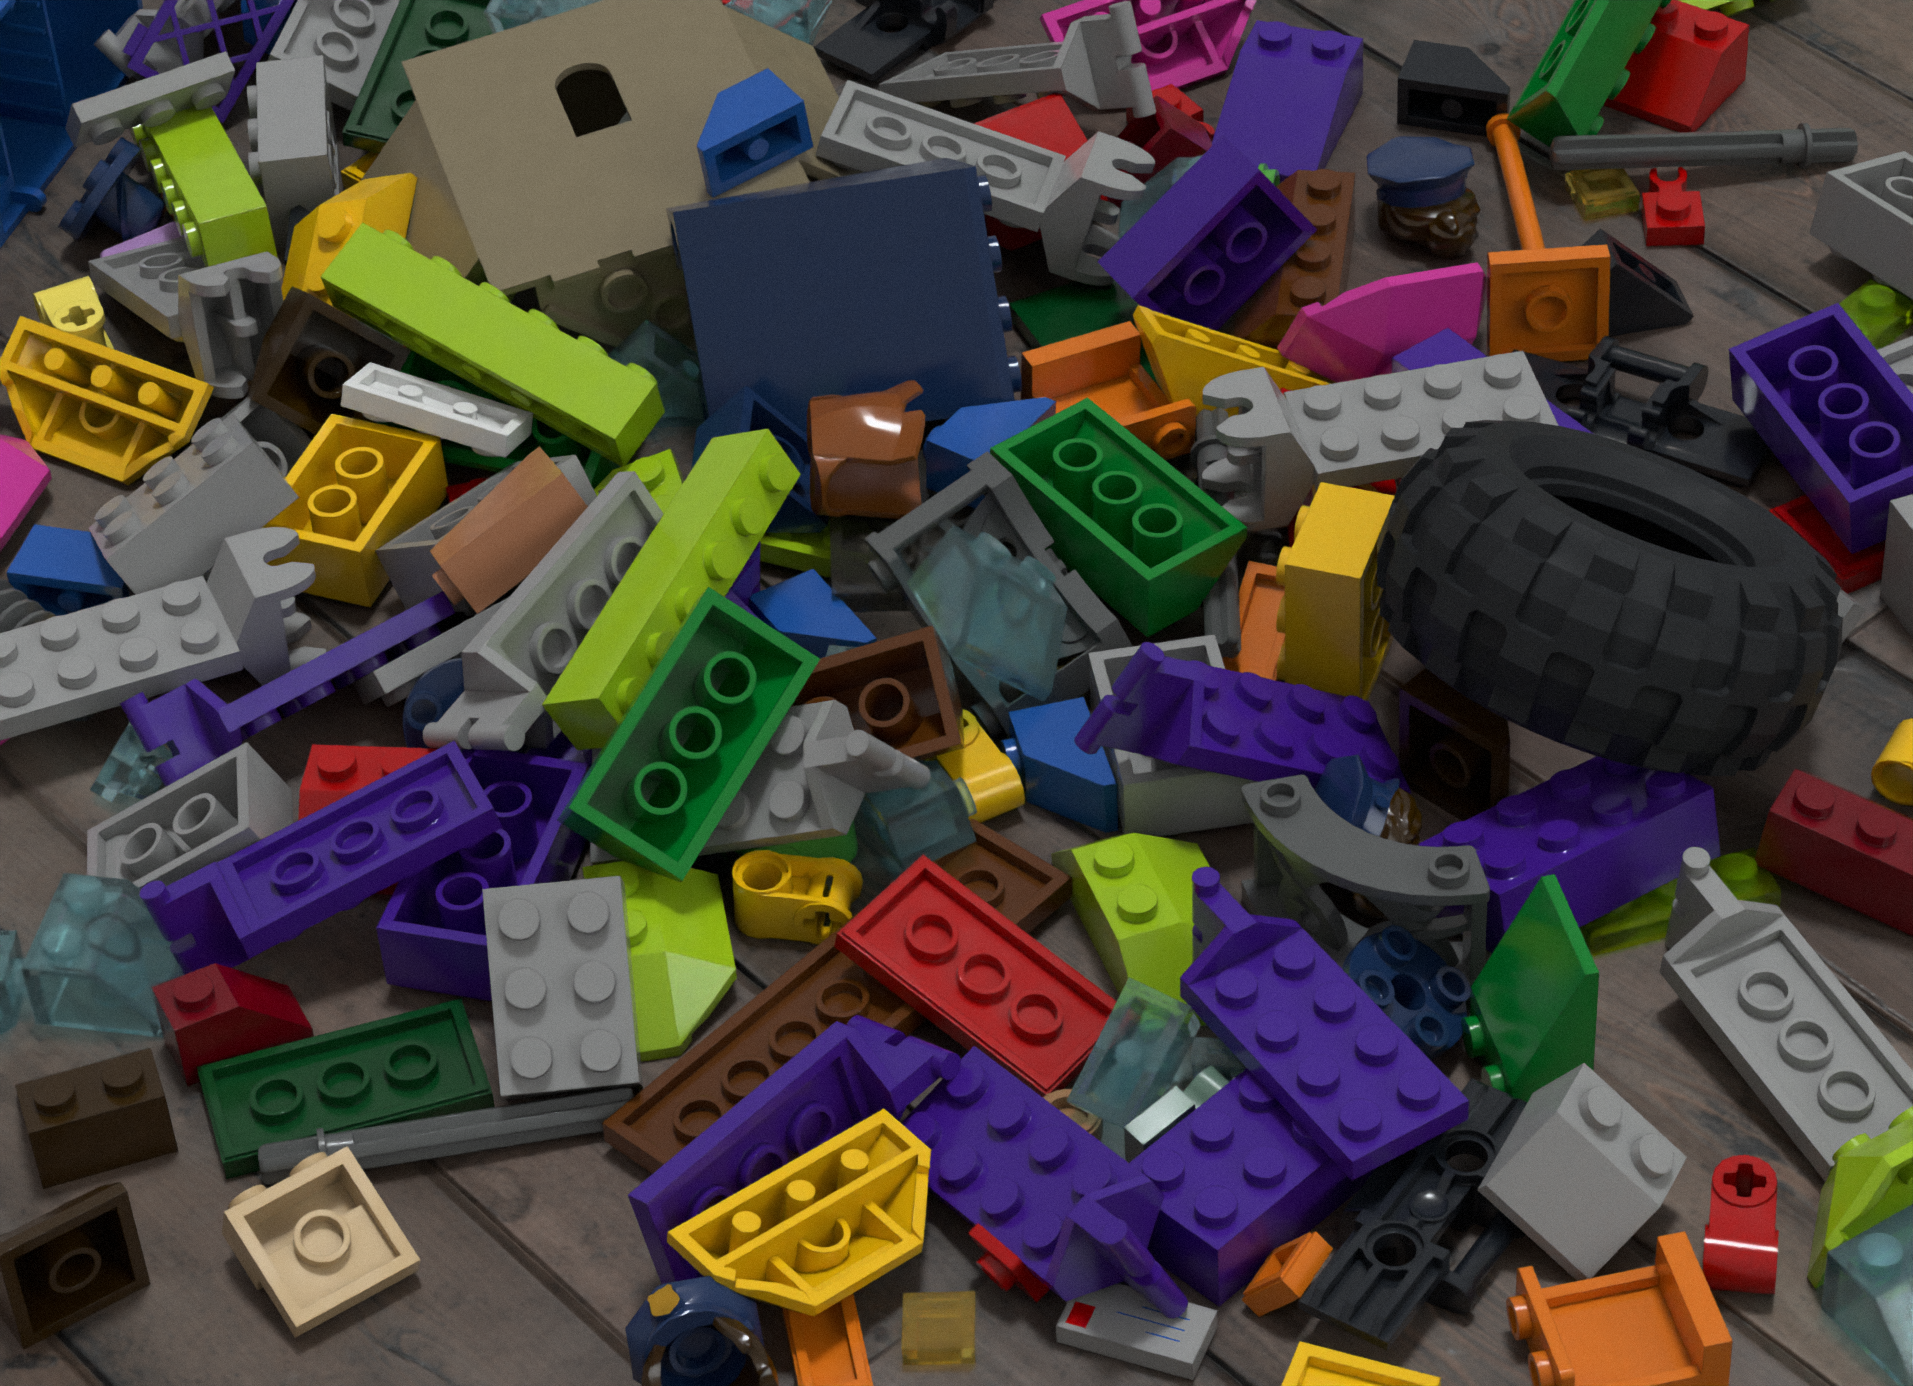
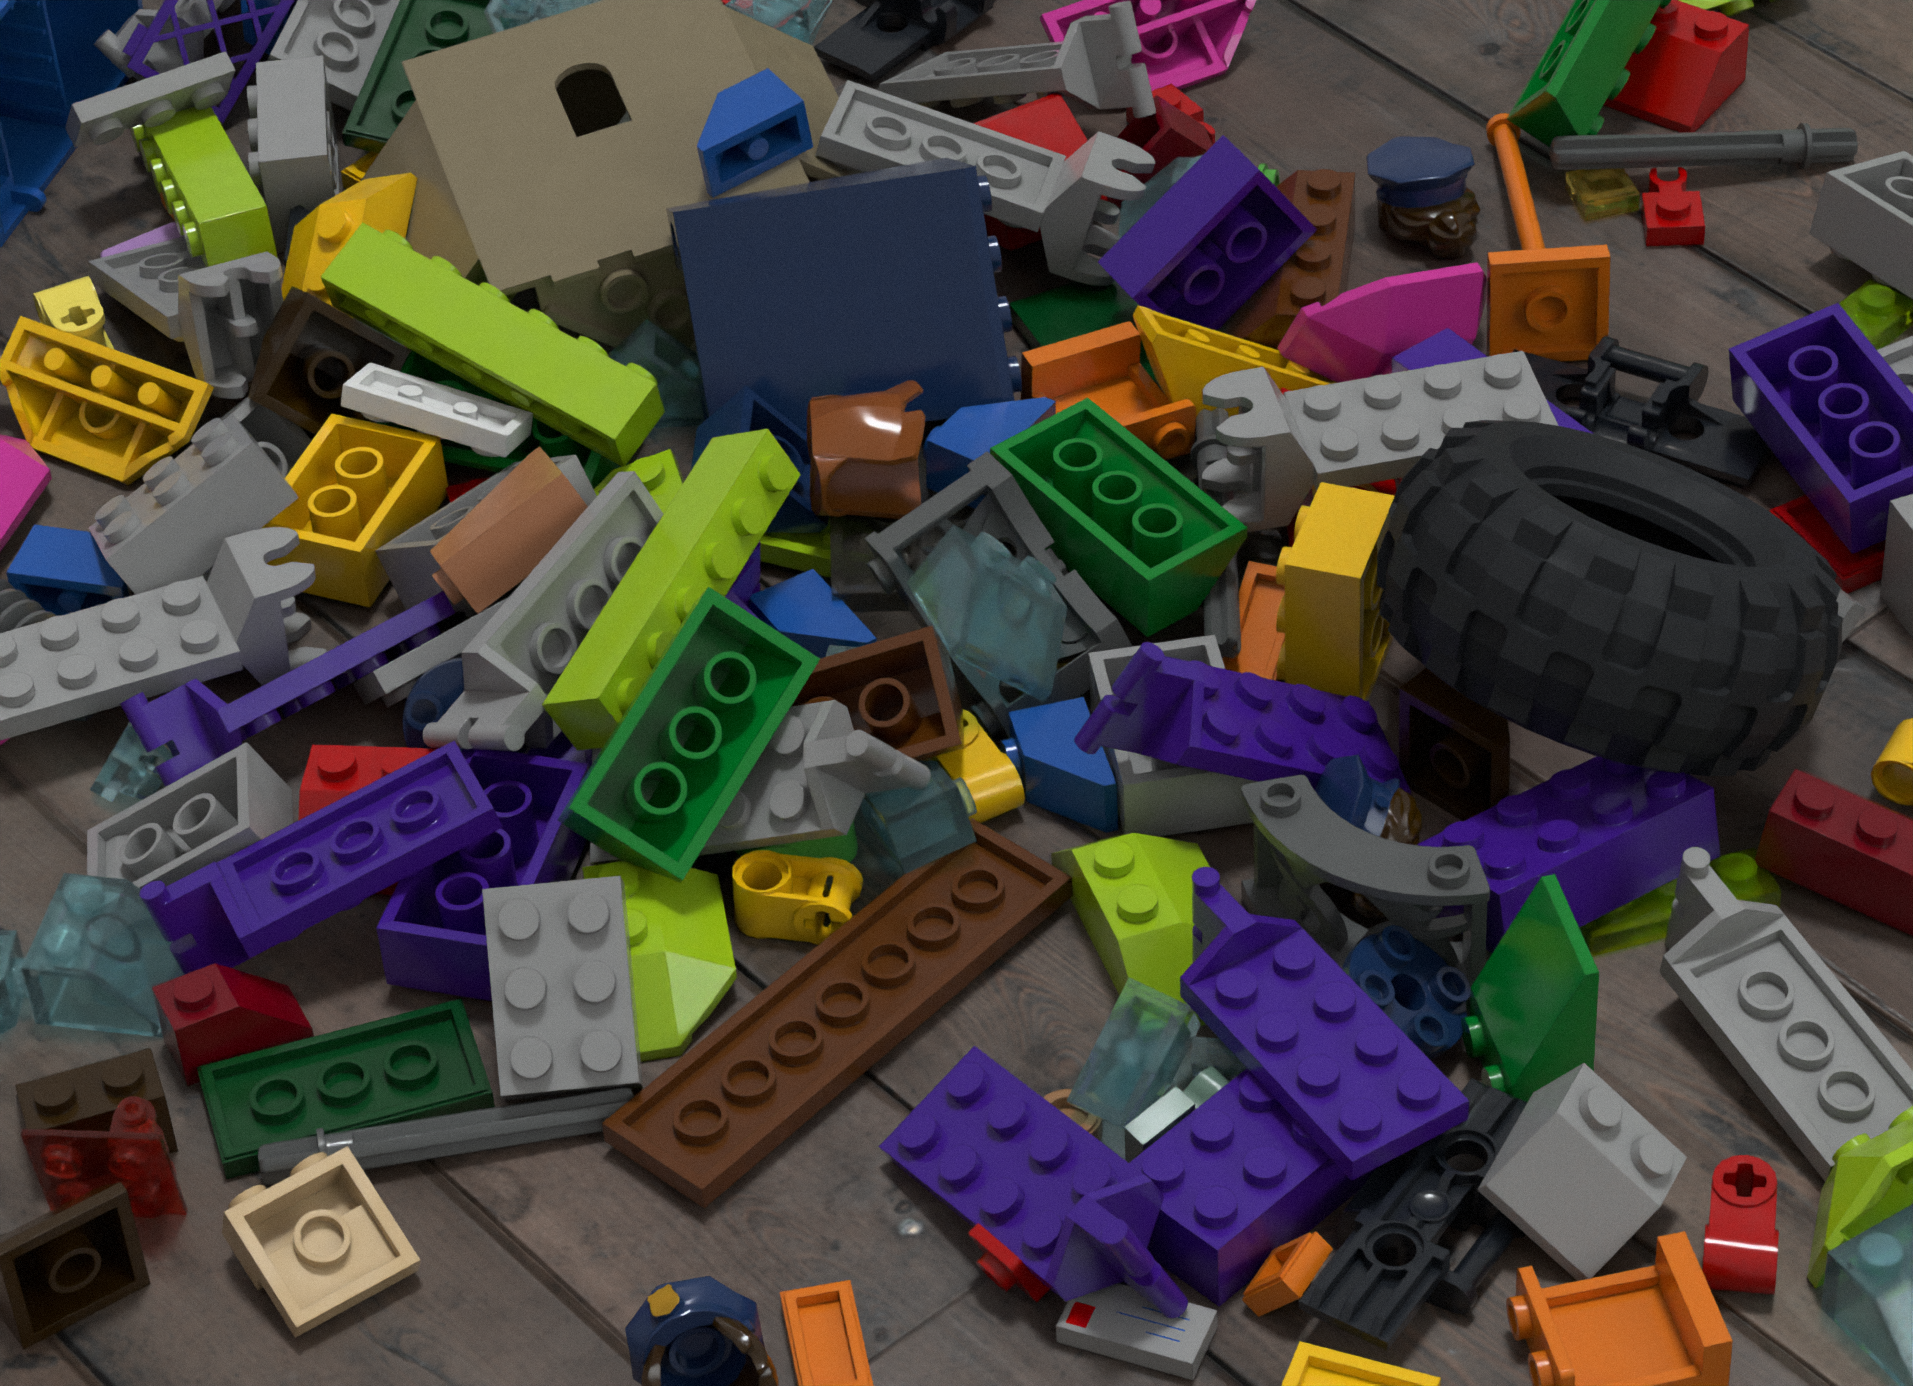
(115, 198): dark blue plate -> none
(131, 1153): none -> clear red hinge
(803, 1104): dark purple hinge -> none
(818, 1221): yellow wedge -> none
(939, 1328): clear yellow tile -> none
(978, 976): red tile -> none
(1291, 96): dark purple slope -> none
(1449, 90): black slope -> none
(1639, 292): black slope -> none

